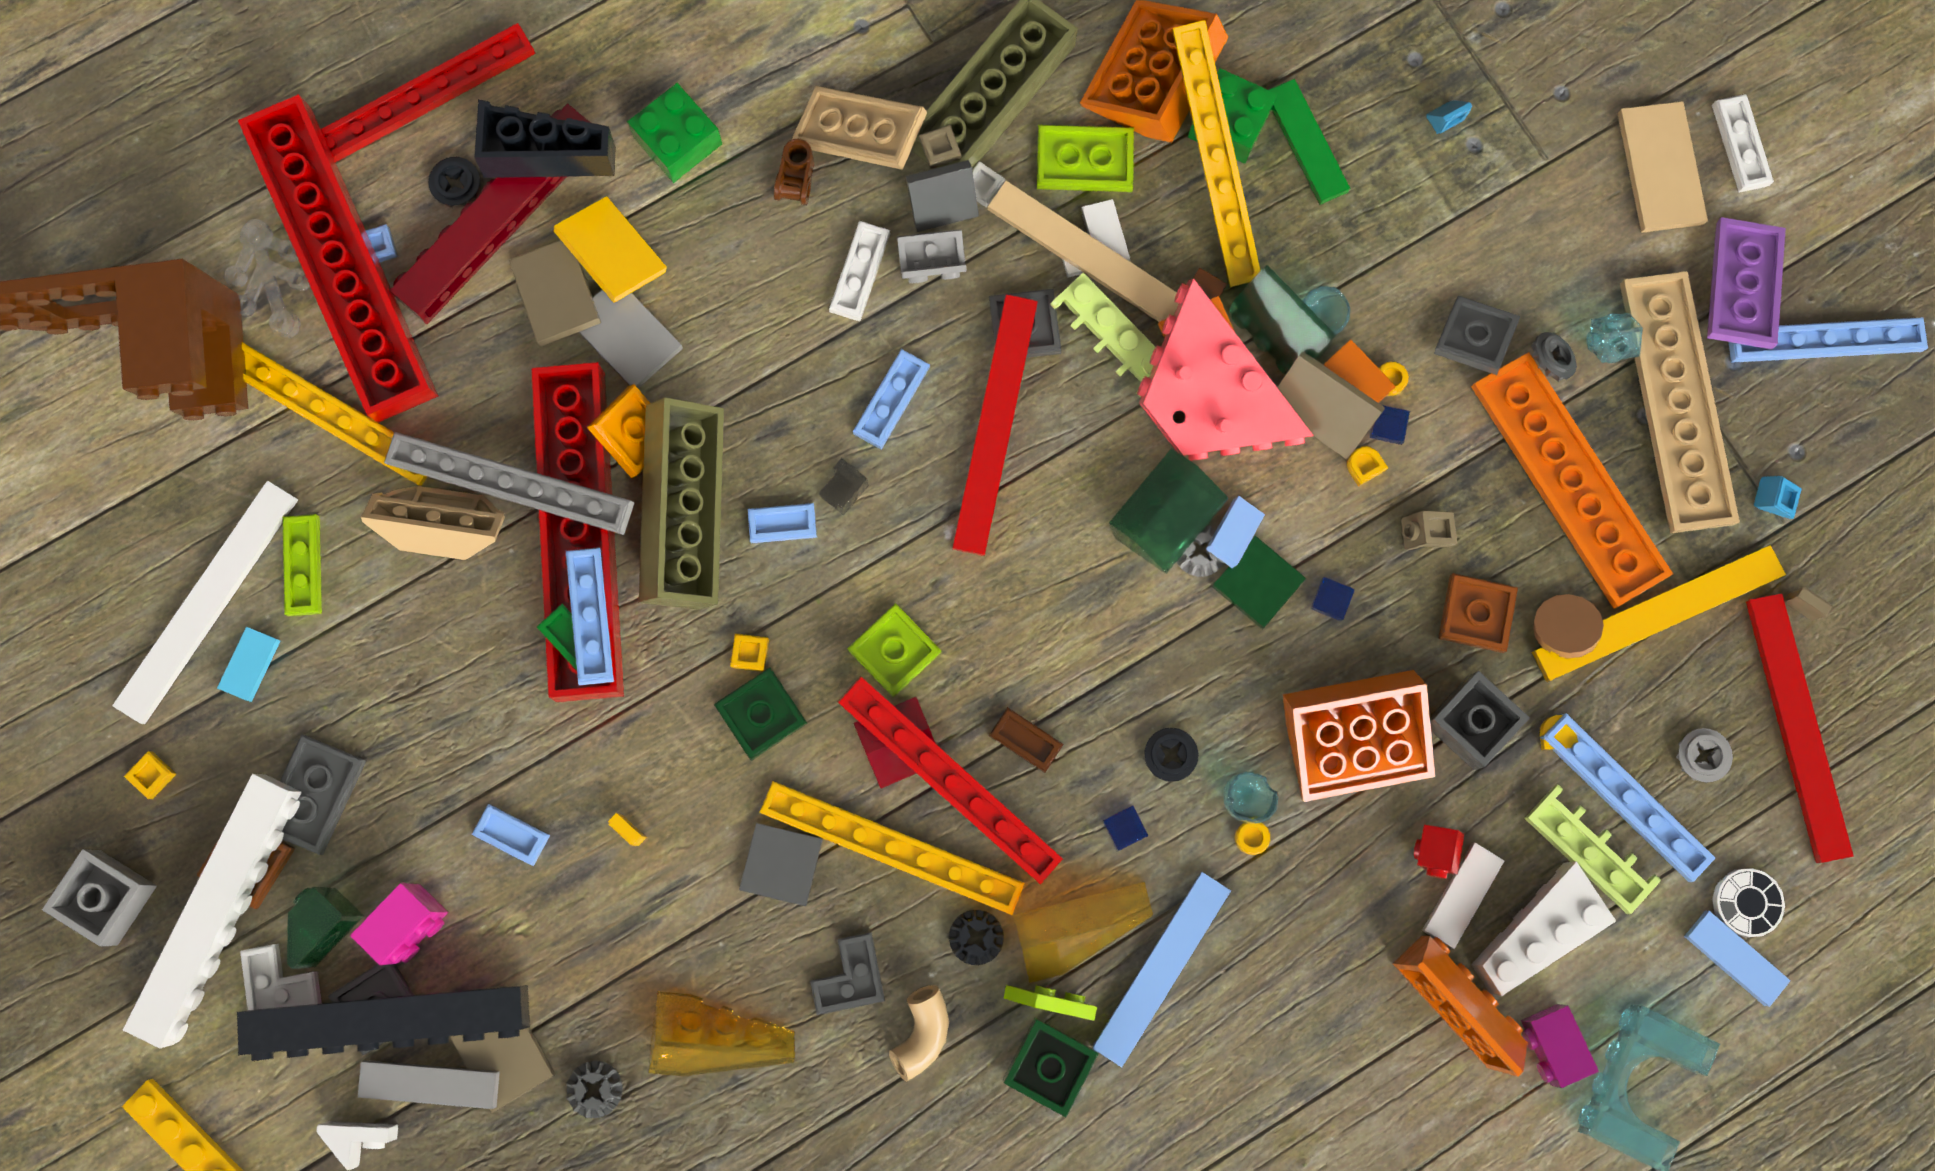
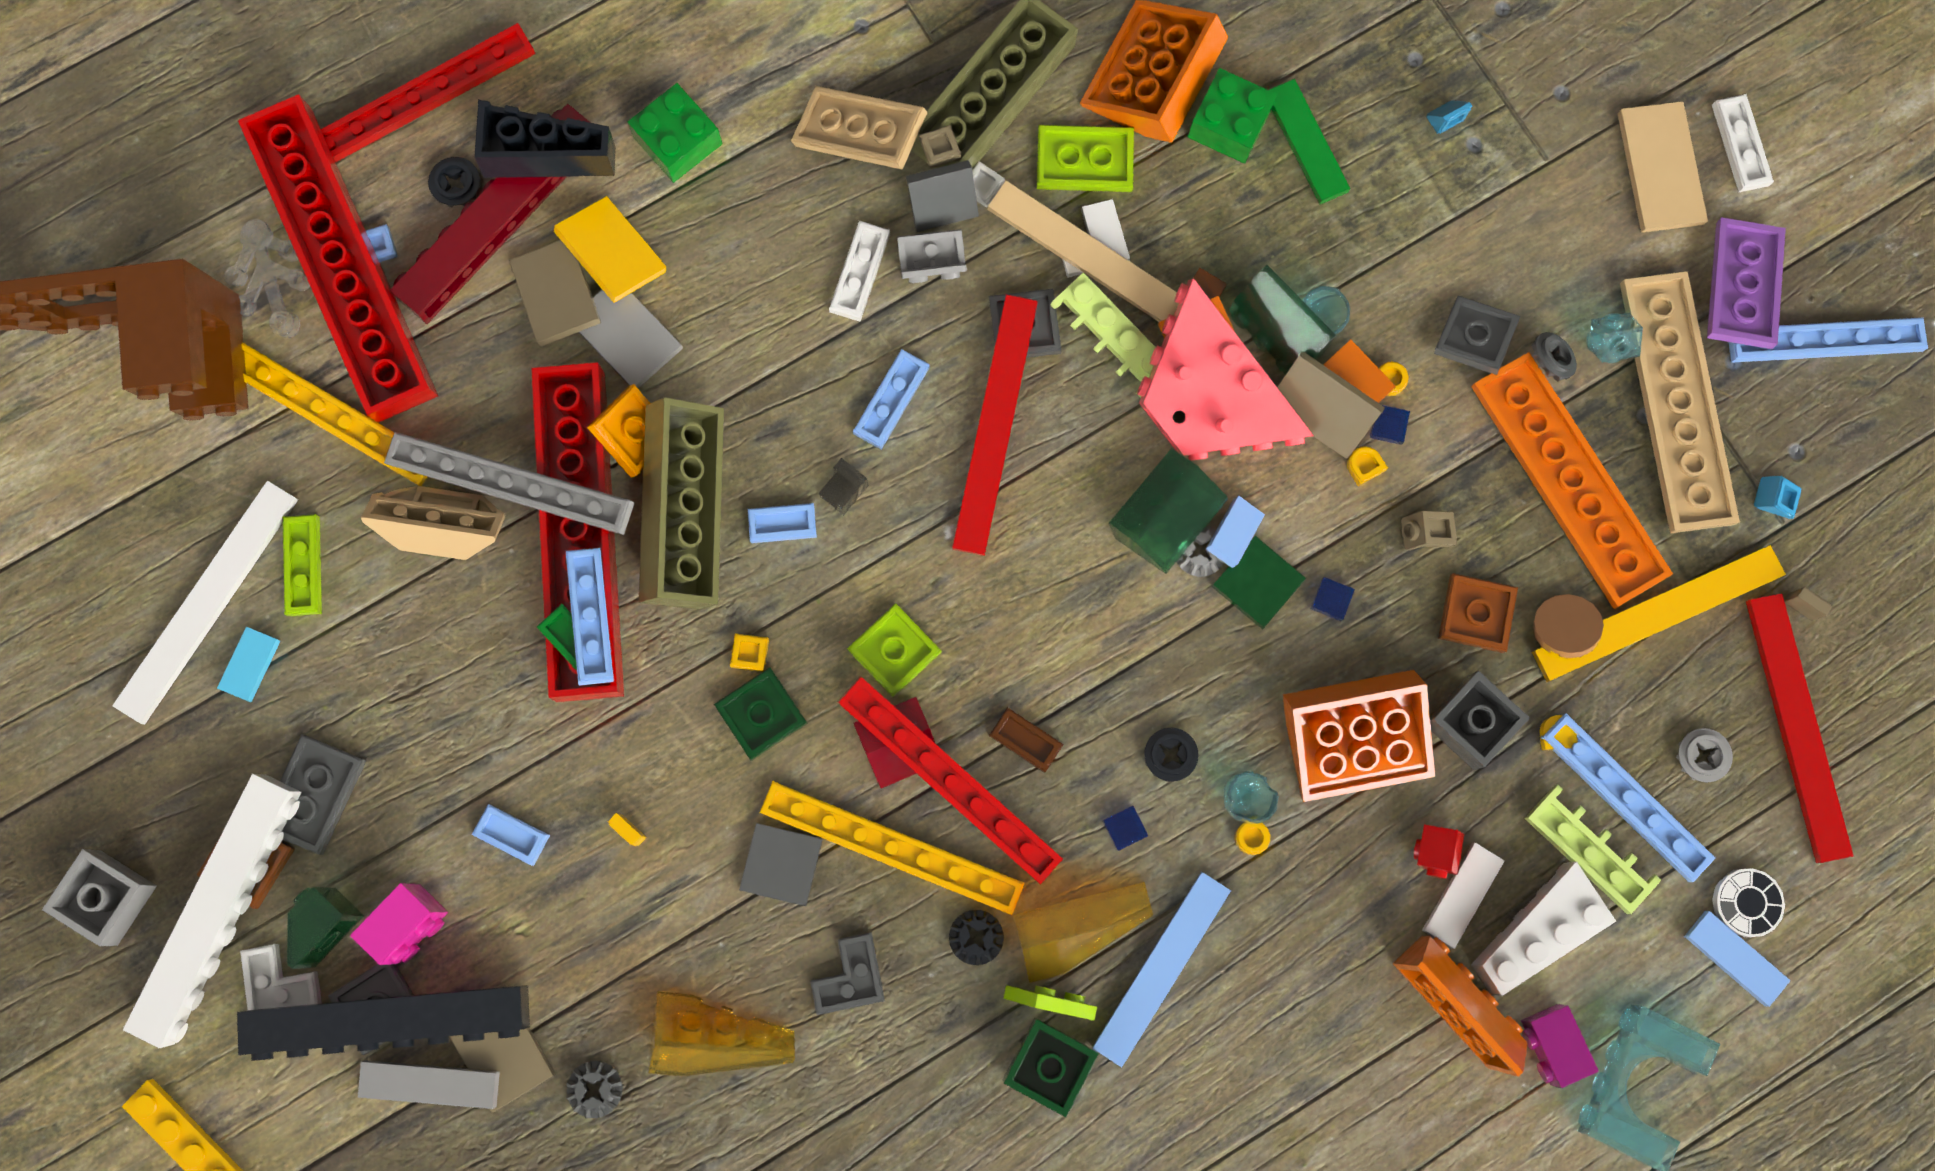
(150, 775): yellow tile -> none
(346, 1139): white slope -> none
(794, 178): reddish brown piece -> none
(928, 1034): tan cylinder -> none
(1216, 152): yellow plate -> none

